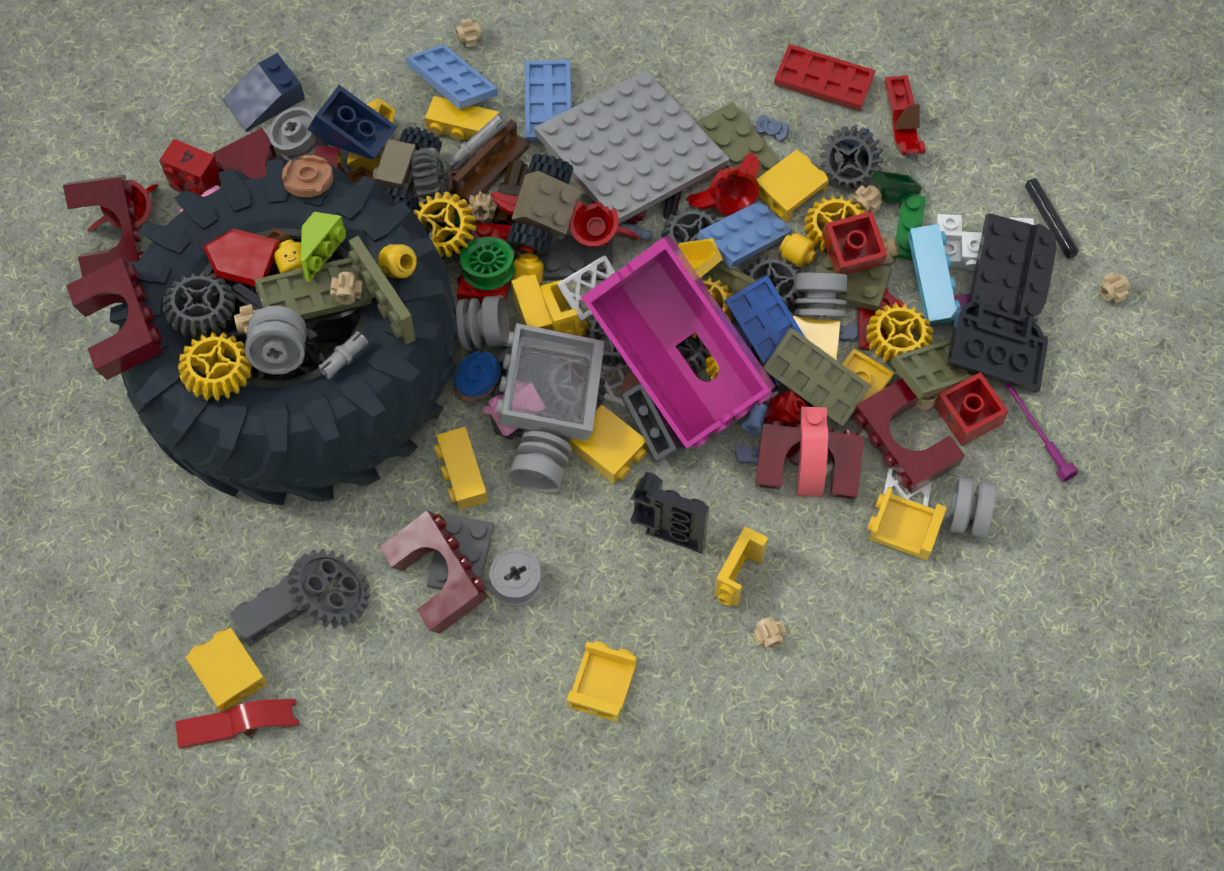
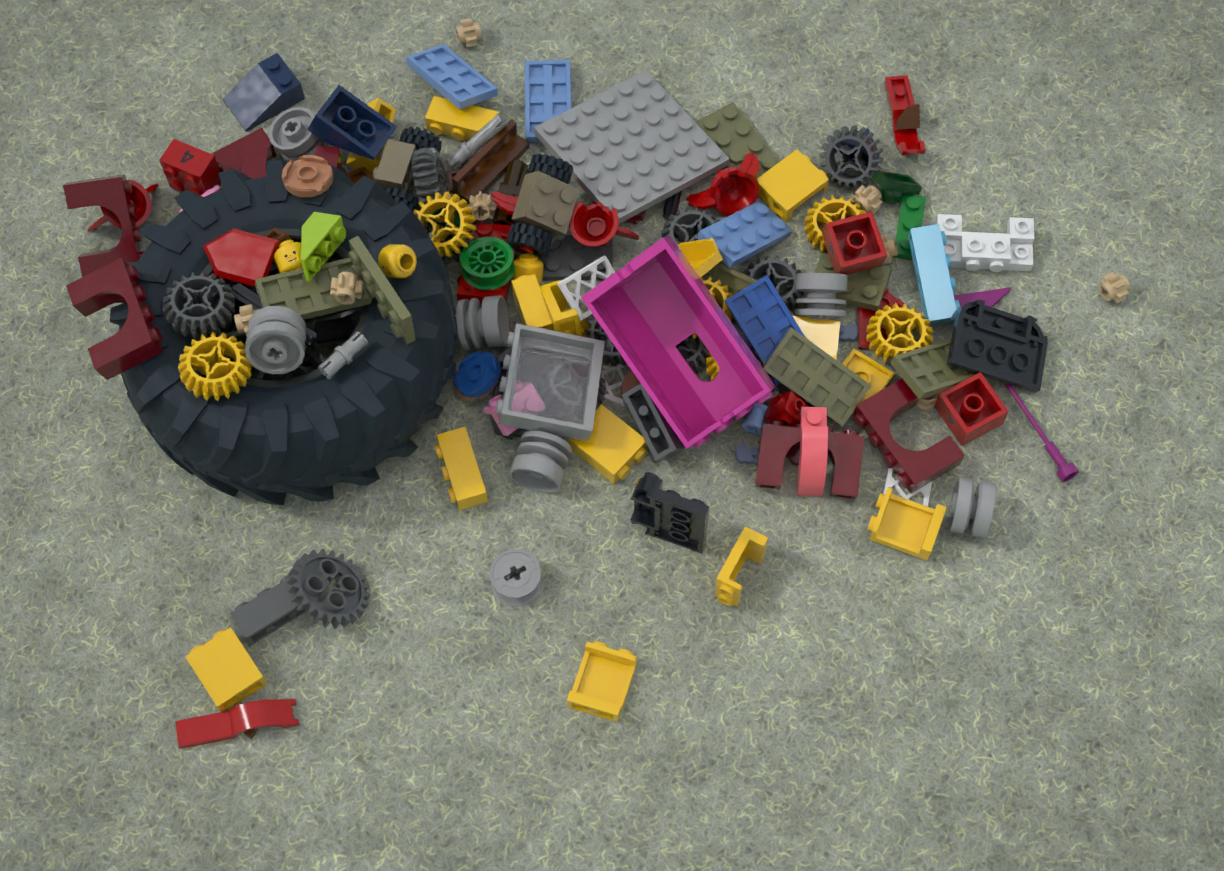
(462, 589): arch -> none
(474, 543): dark grey plate -> none
(641, 232): sand blue piece -> none
(769, 125): sand blue piece -> none
(769, 633): tan gear -> none
(798, 250): yellow head -> none
(824, 77): red plate -> none
(1013, 266): black plate -> none
(1052, 218): black axle -> none

